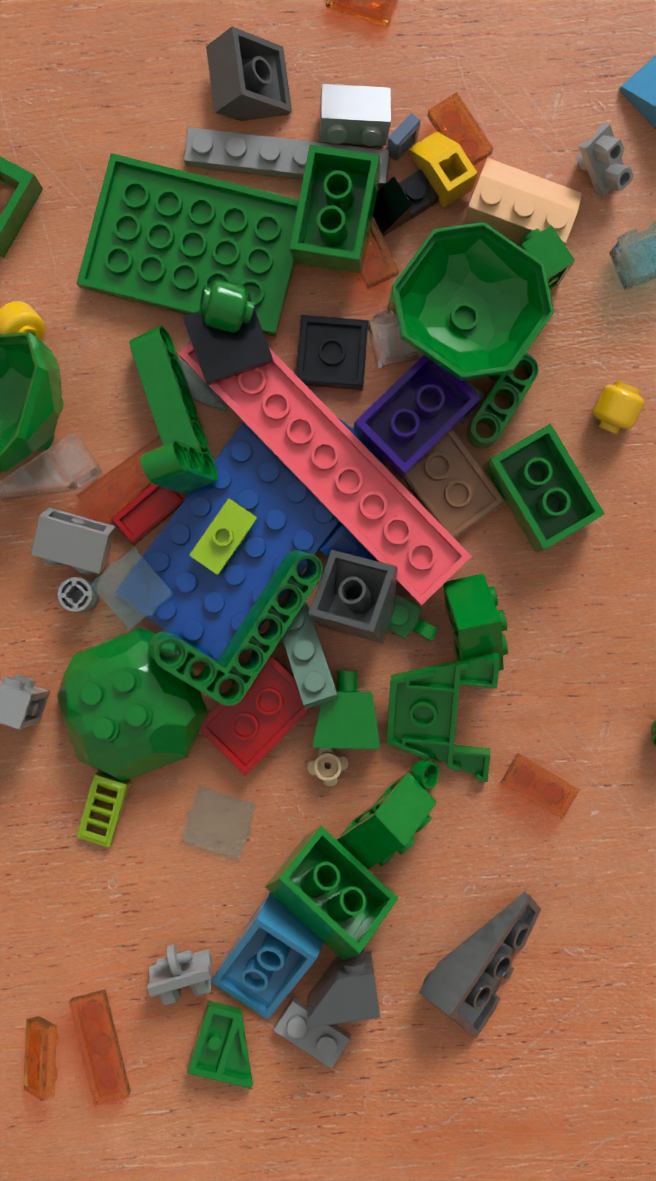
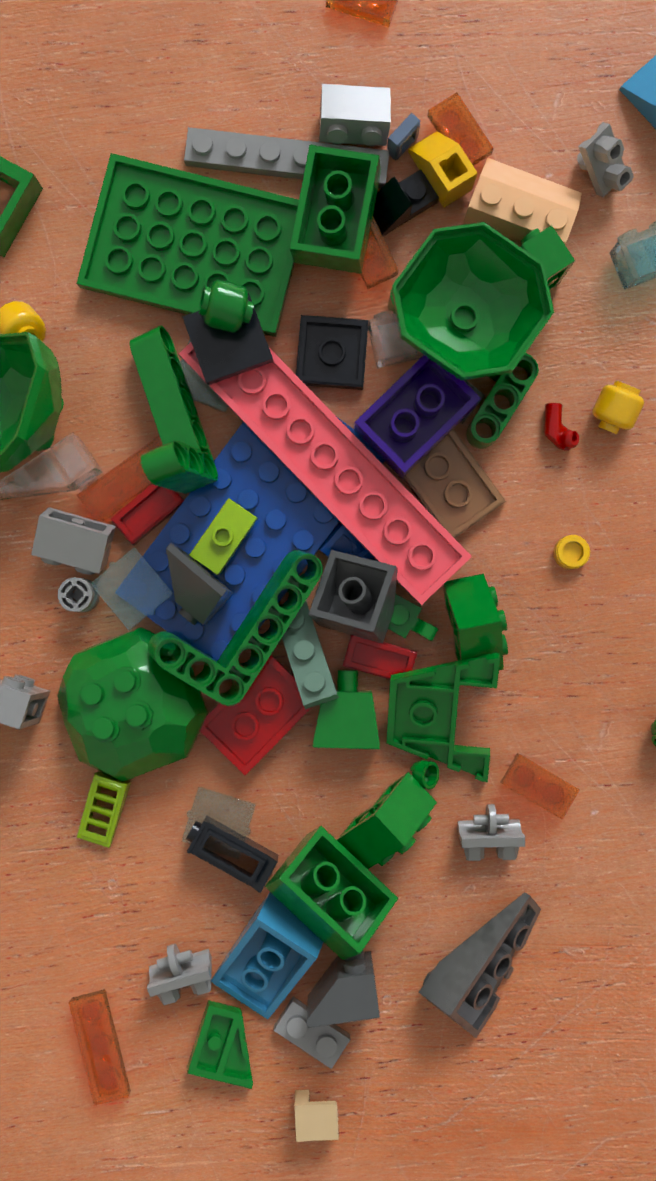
(40, 1058): clear orange plate -> none
(195, 587): none -> dark grey slope
(248, 76): dark grey slope -> none
(267, 859): none -> black window
(315, 1119): none -> tan panel
(329, 775): tan plate -> none
(378, 658): none -> red tile
(491, 831): none -> light grey hips
(543, 488): green brick -> none
(554, 429): none -> red arm
(571, 552): none -> yellow tile

